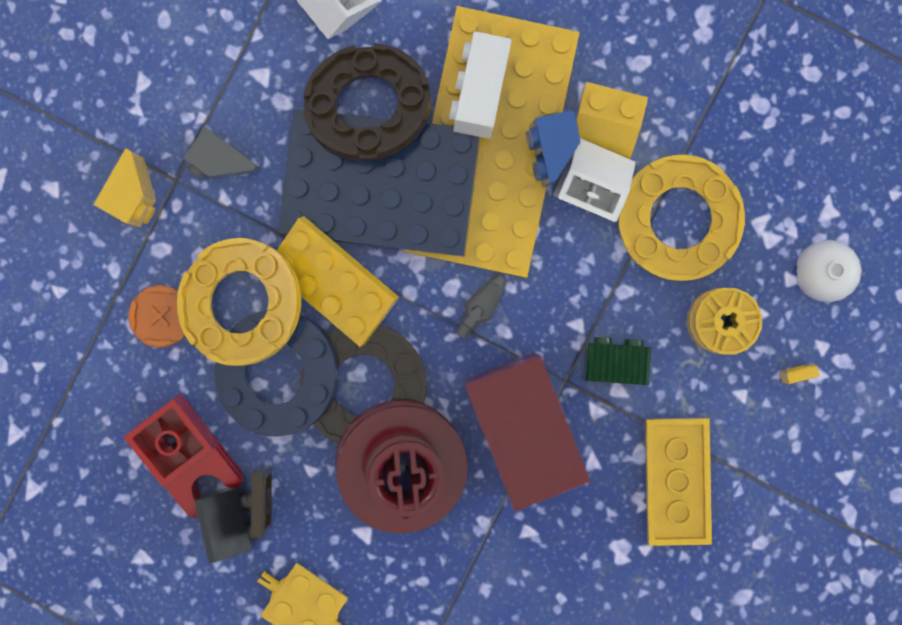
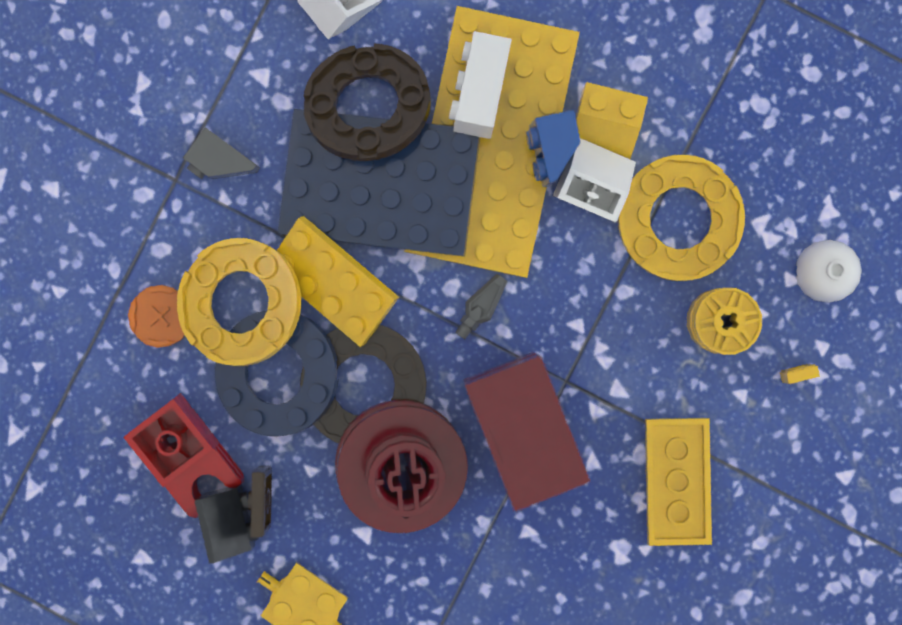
(128, 191): yellow slope -> none
(617, 362): dark green brick -> none

